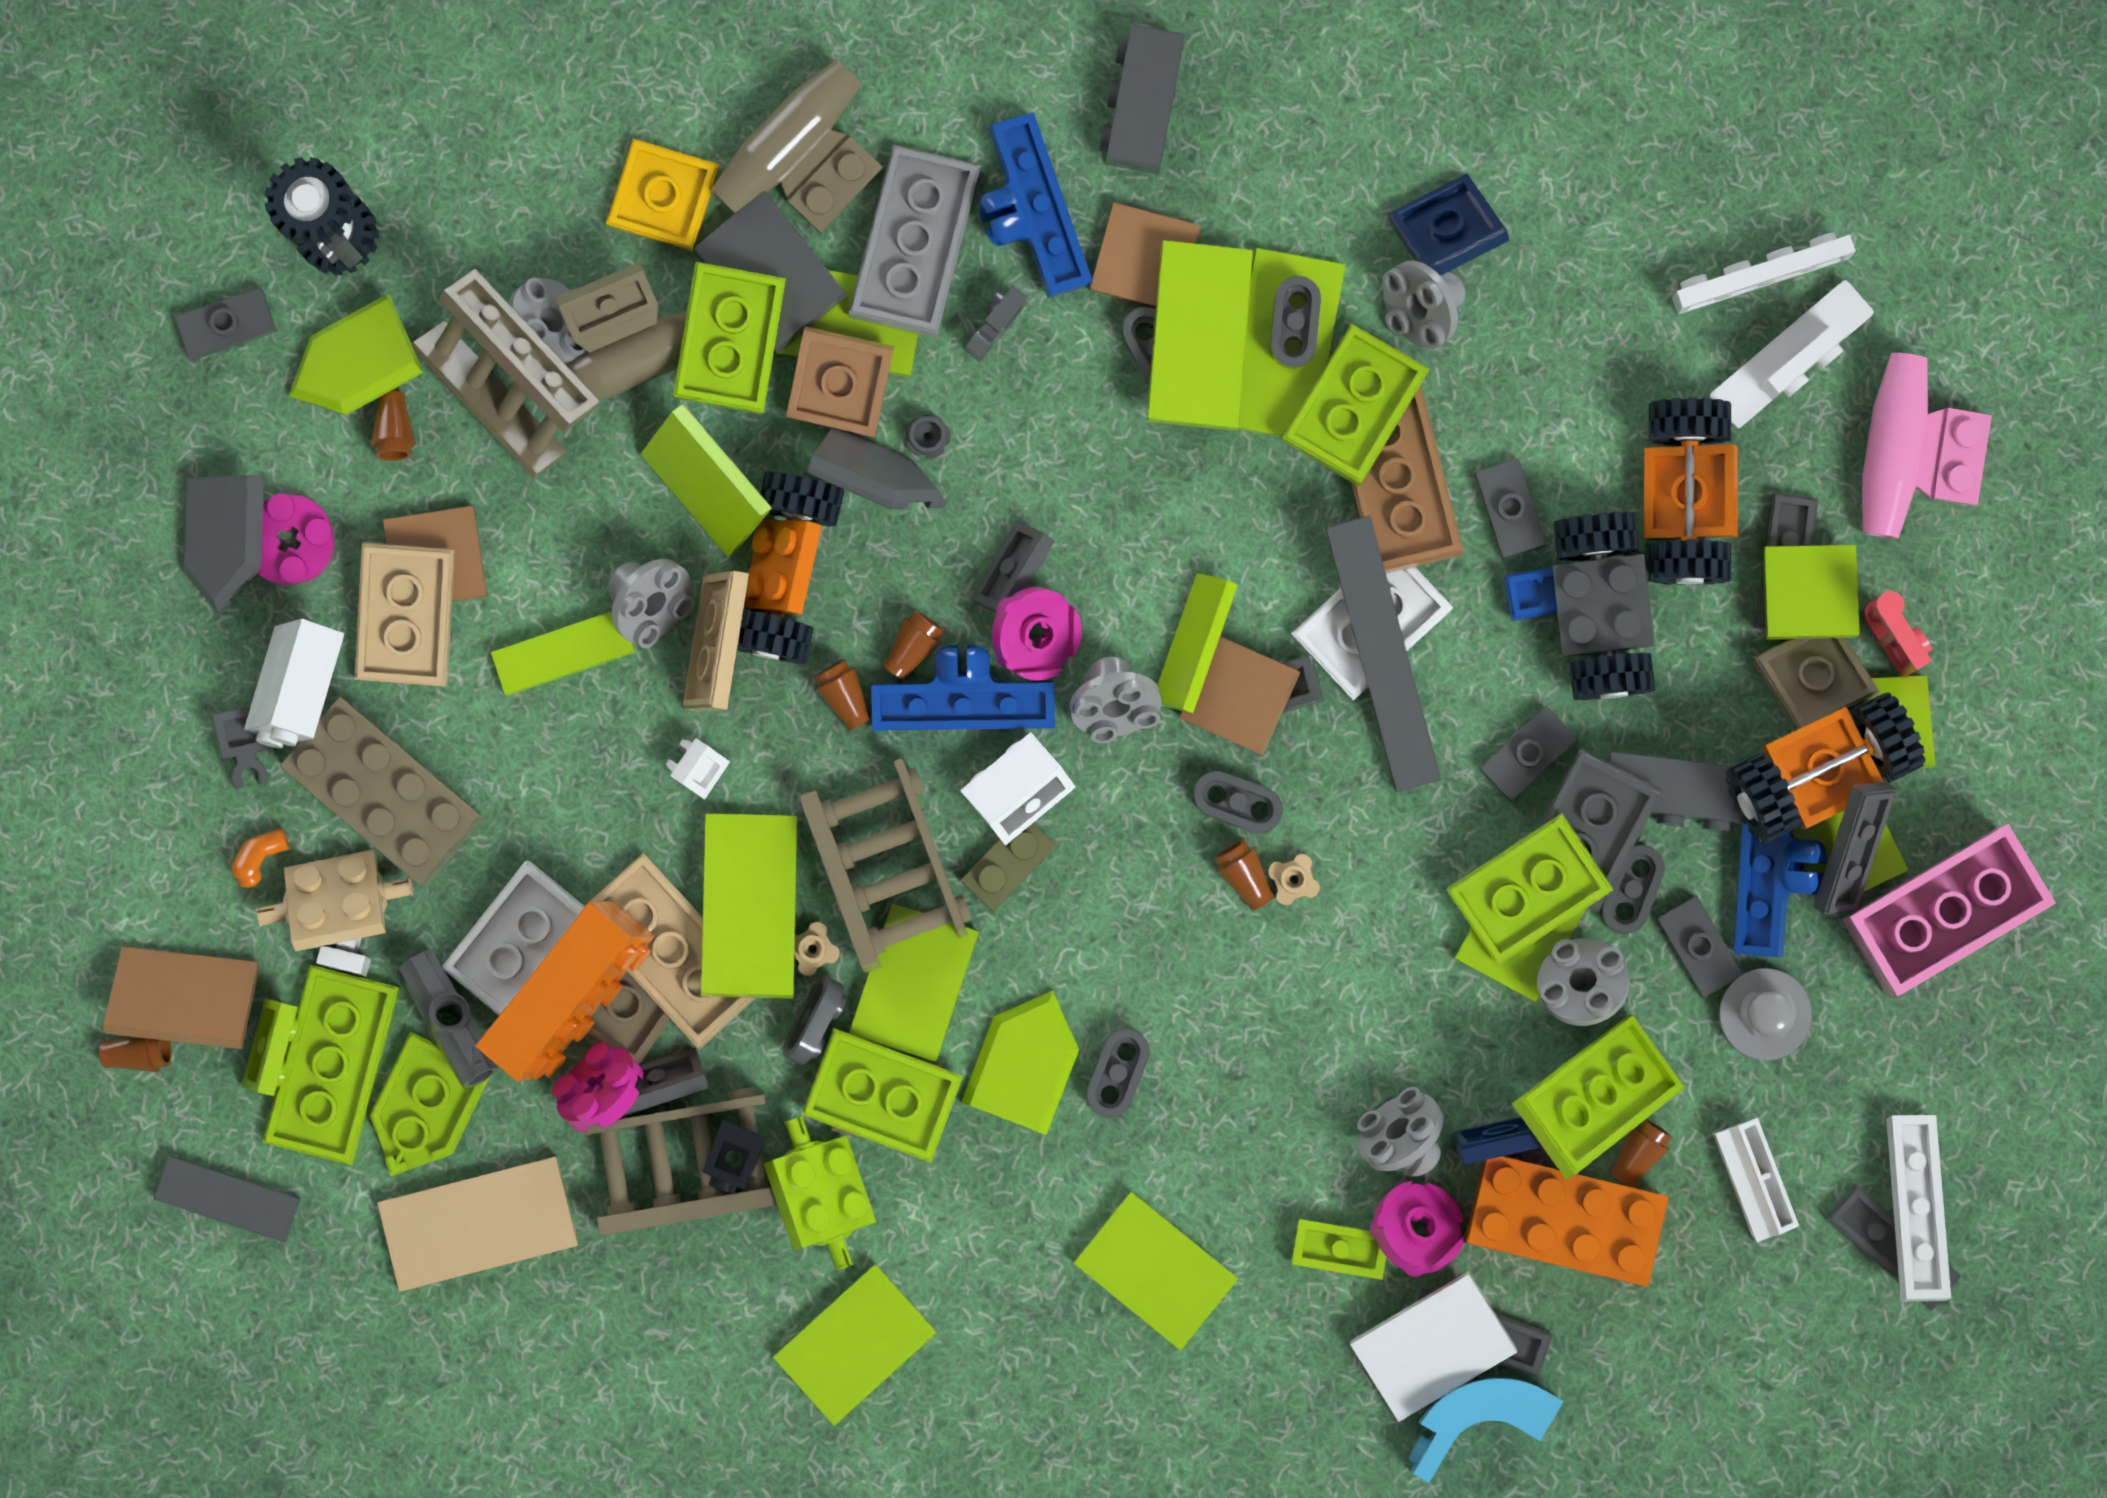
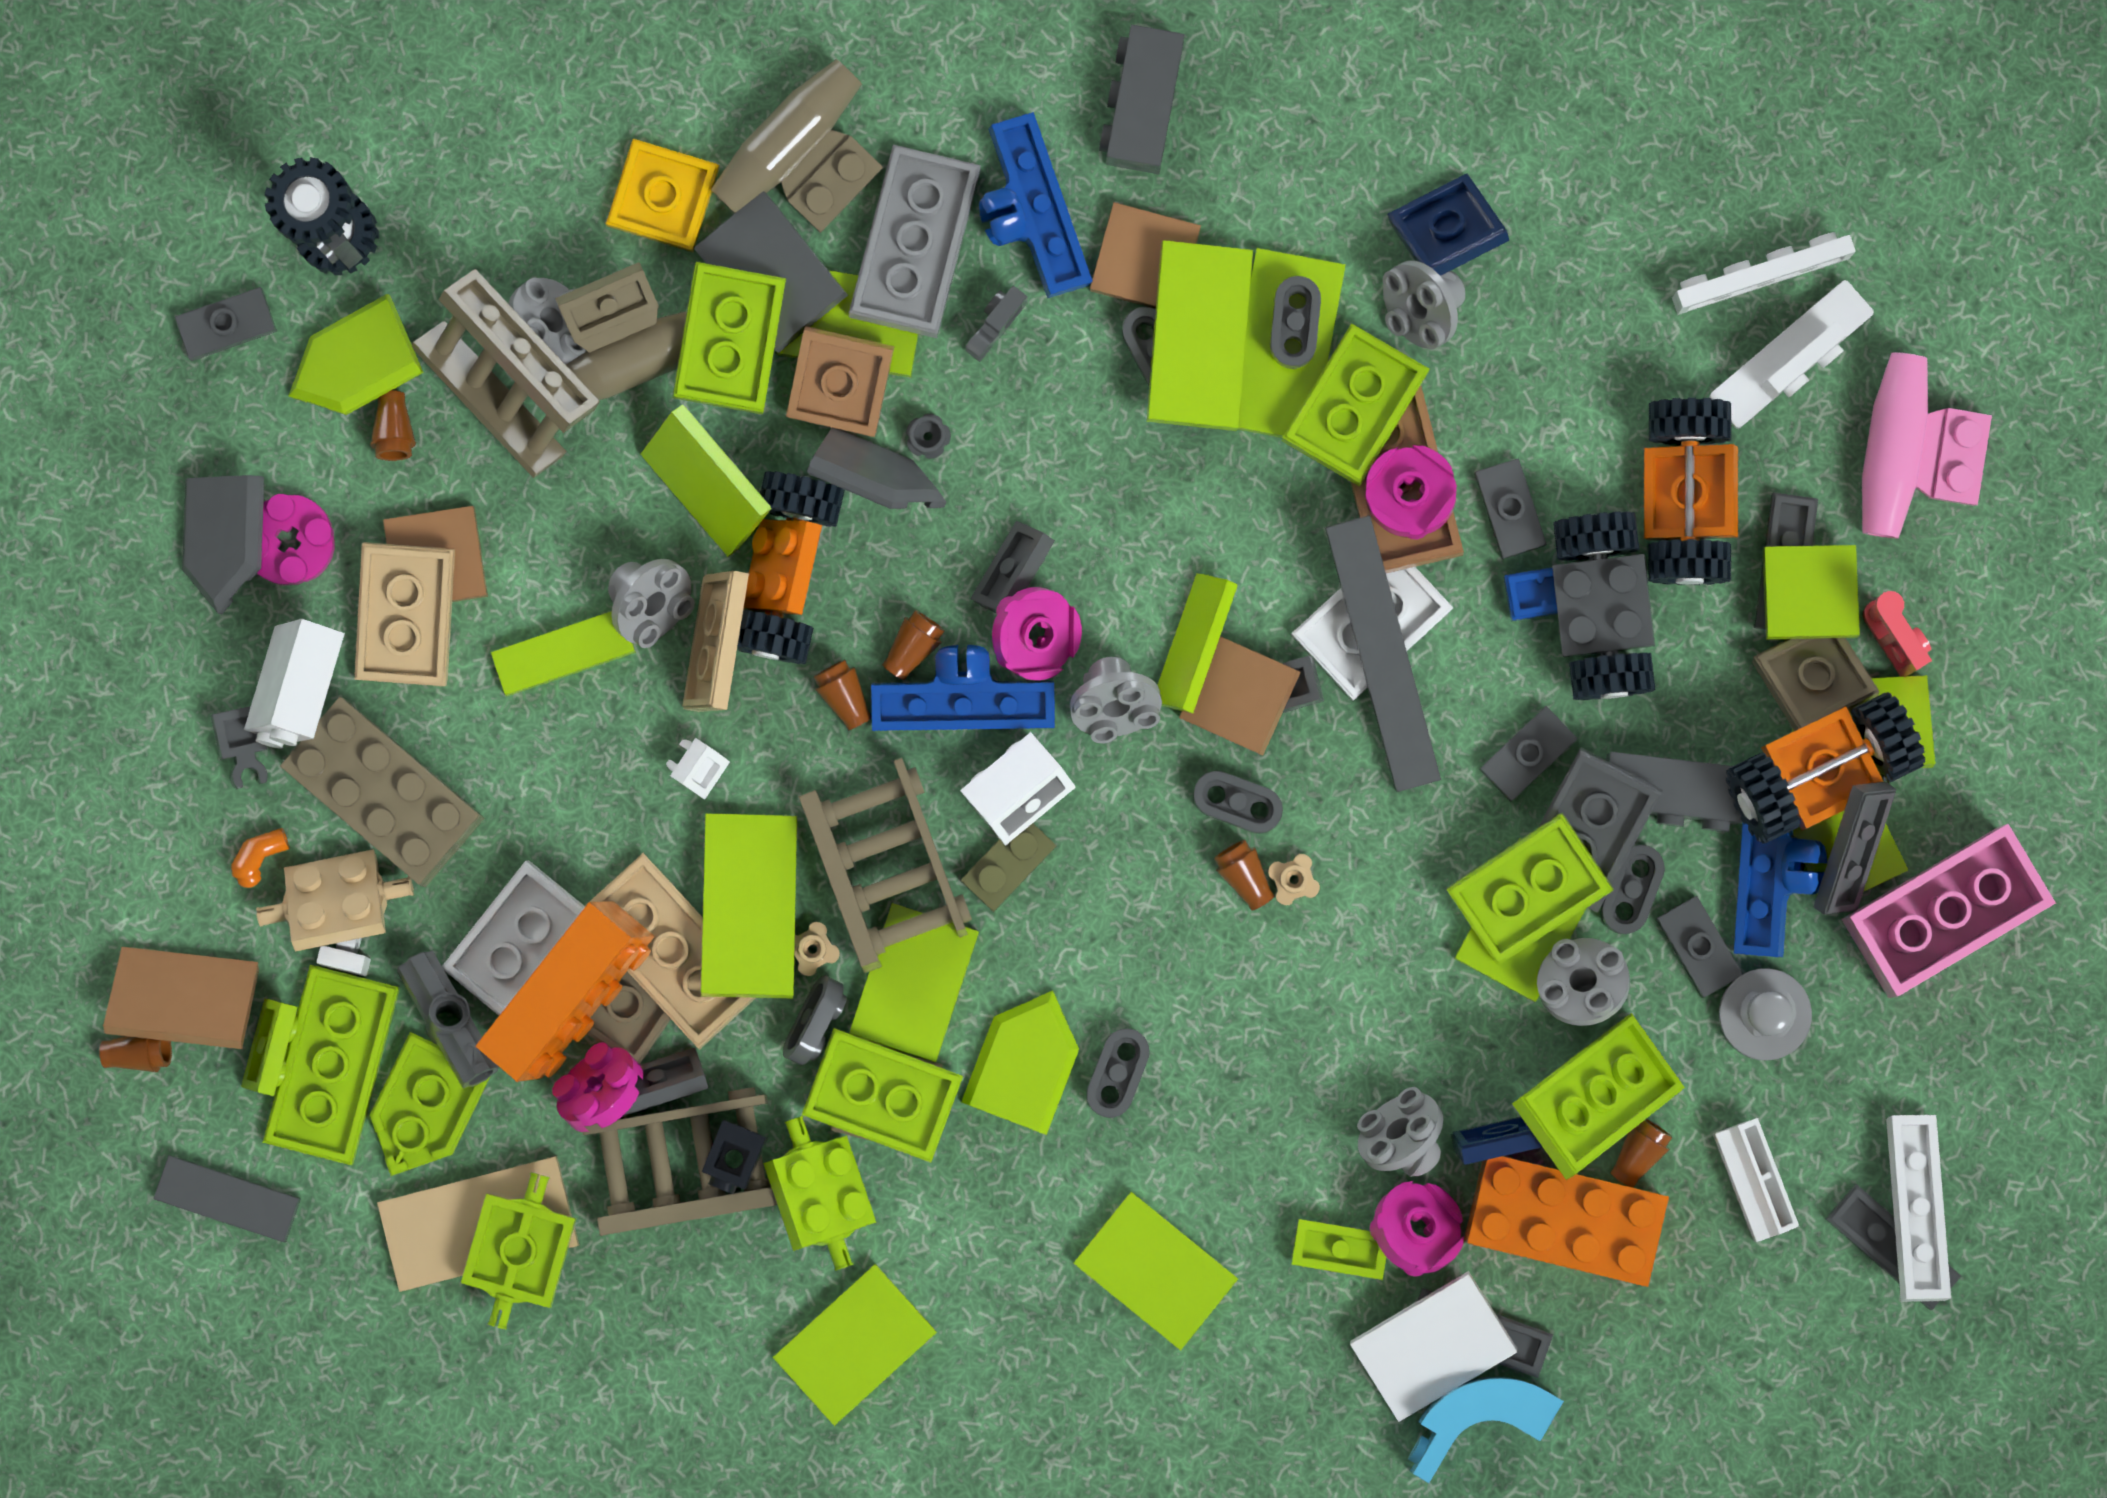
(518, 1250): none -> lime plate
(1406, 466): none -> dark pink plate

